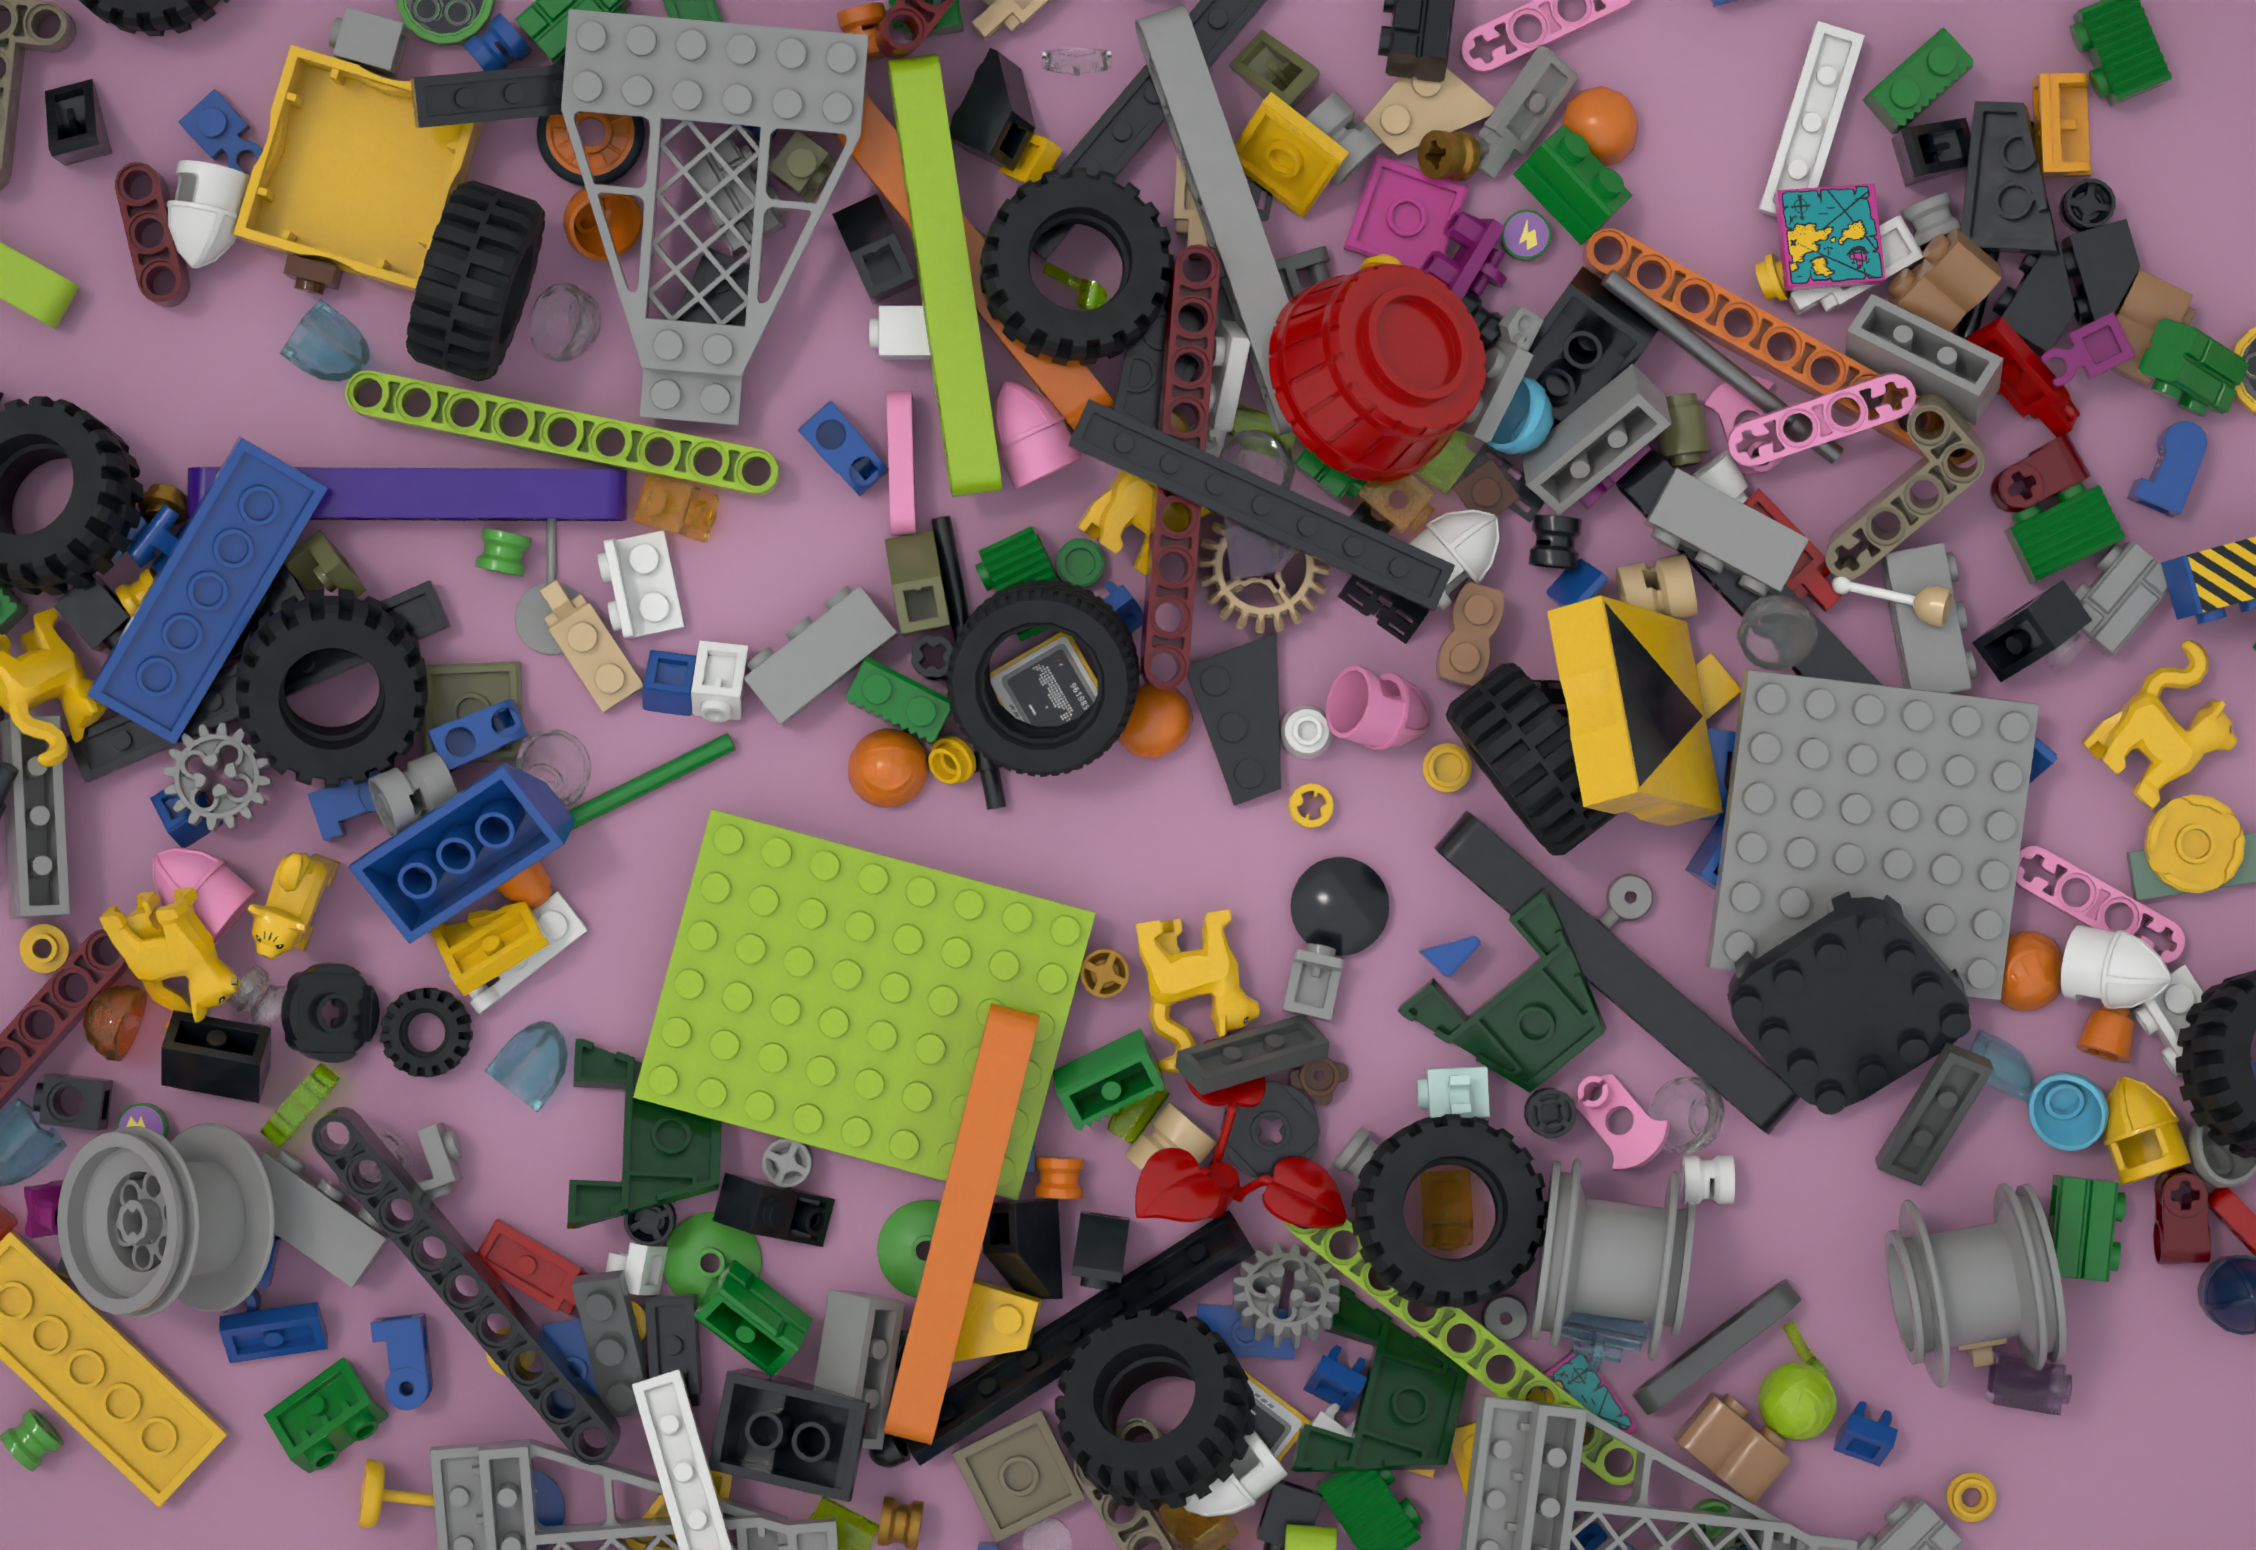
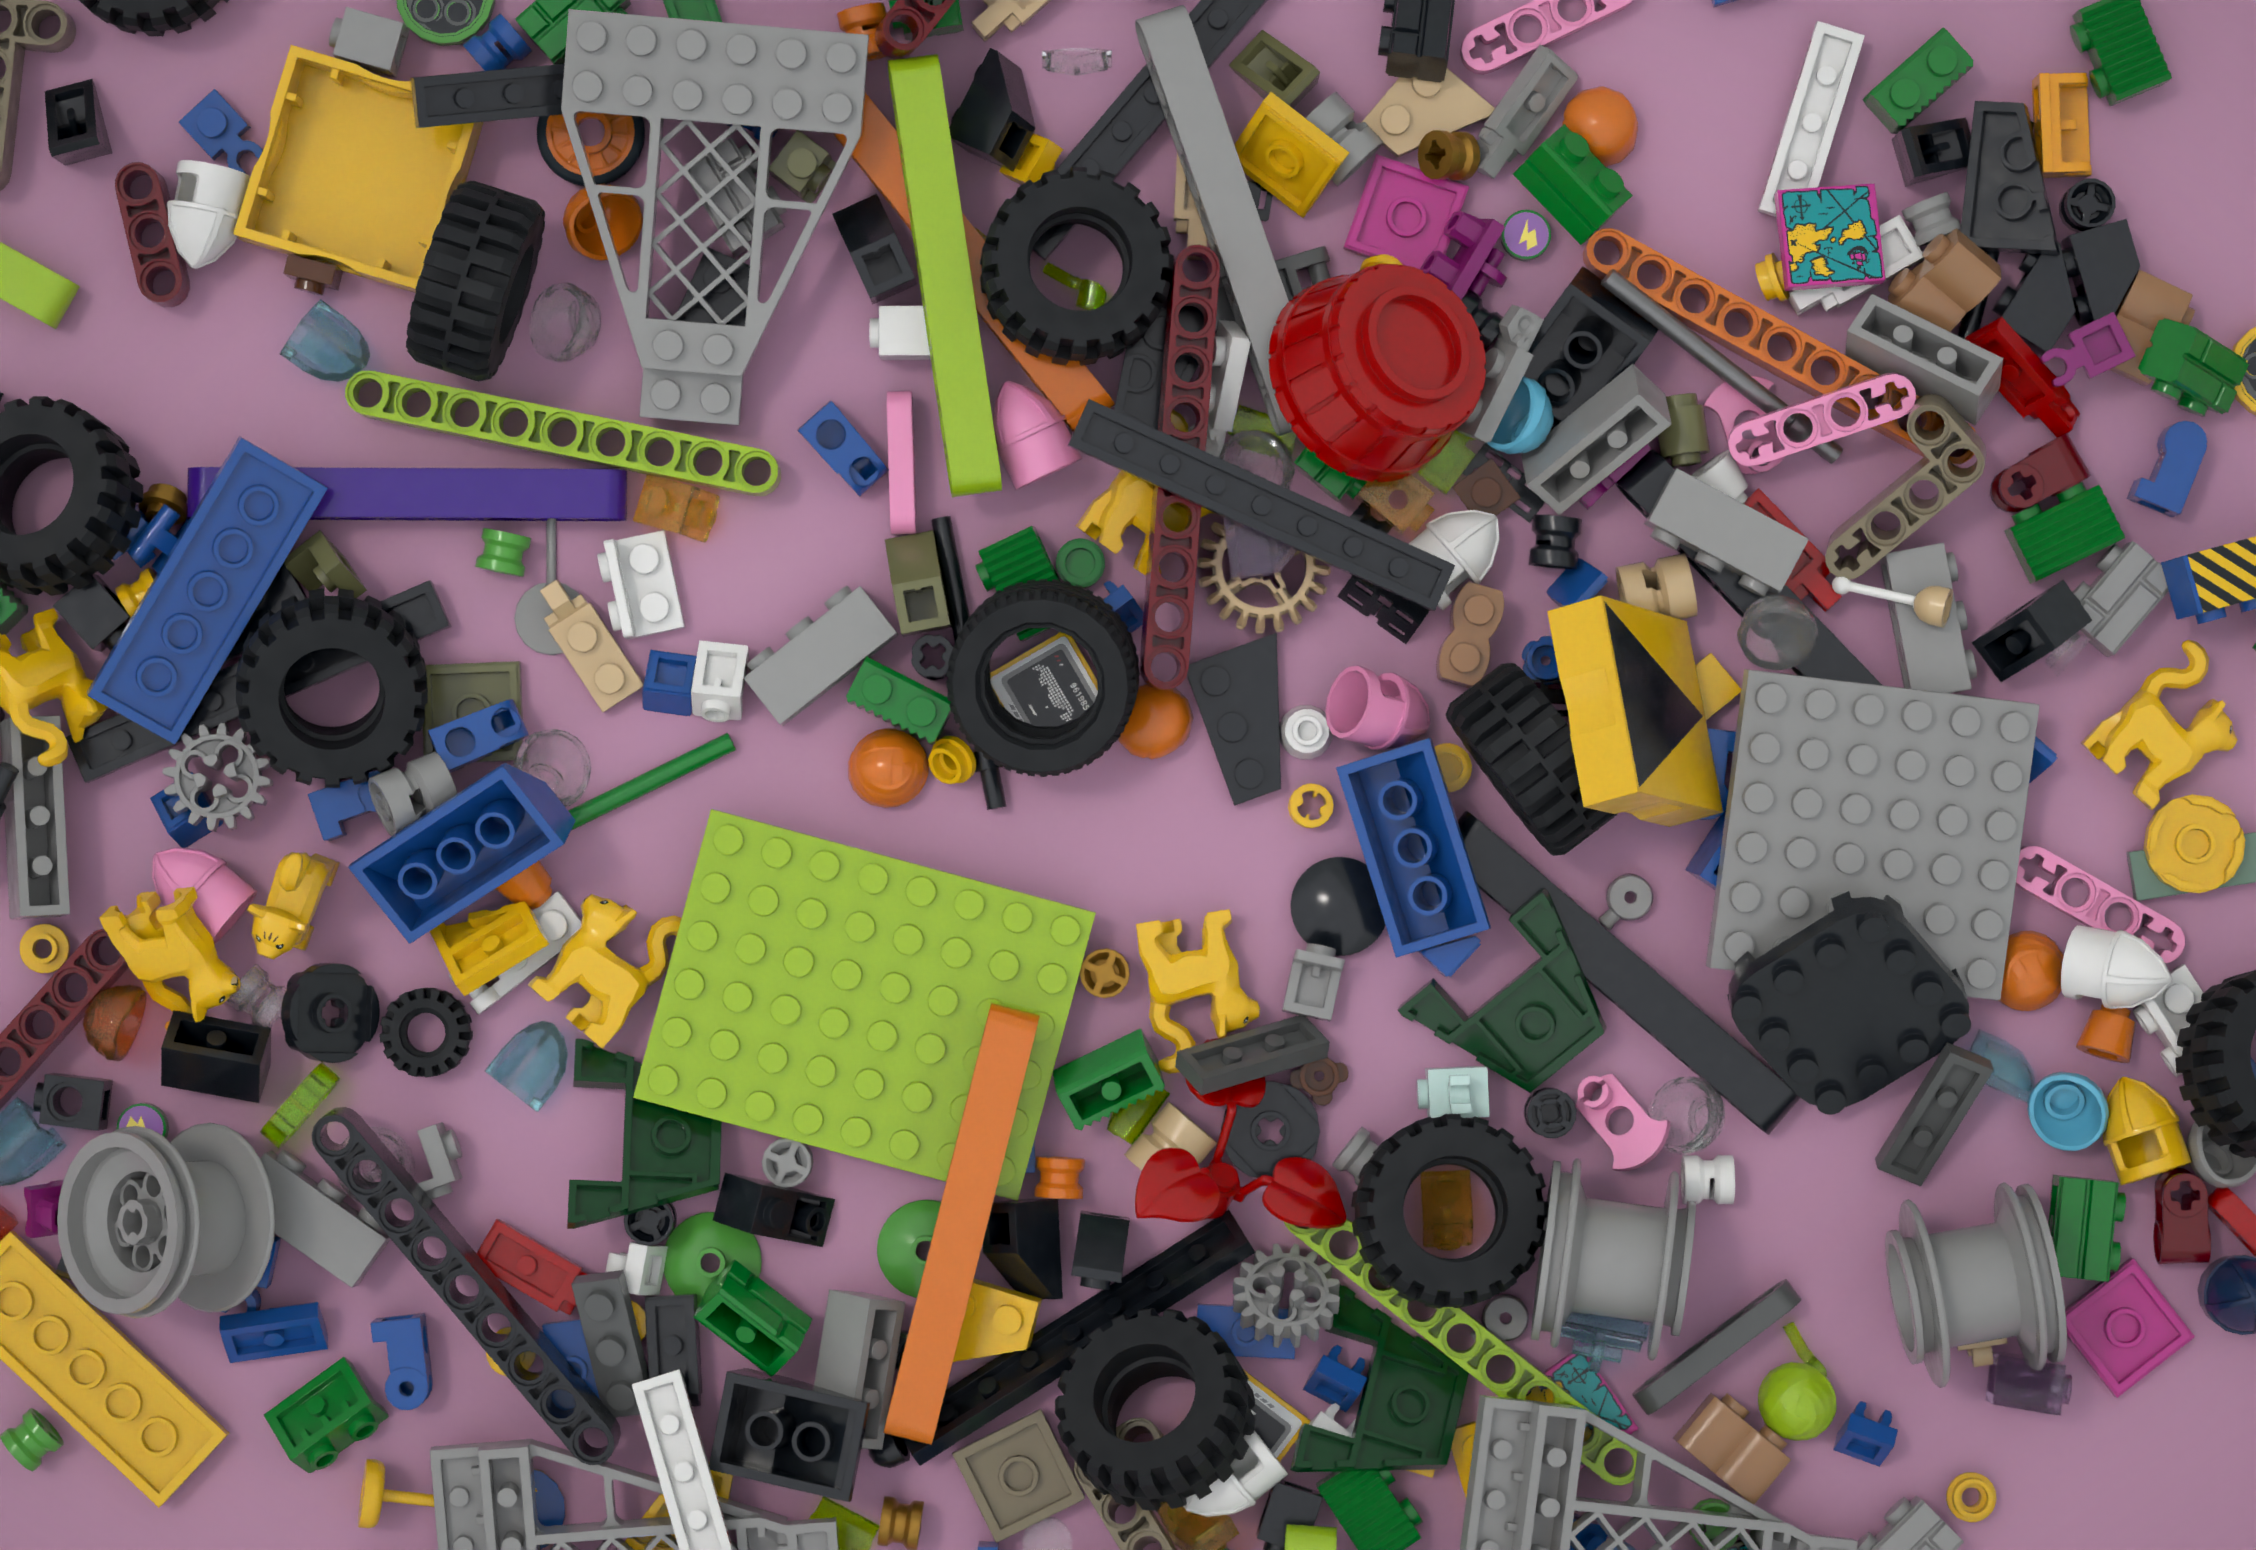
(607, 978): none -> yellow animal
(1413, 847): none -> blue slope
(1532, 657): none -> blue plate
(2125, 1327): none -> dark pink tile

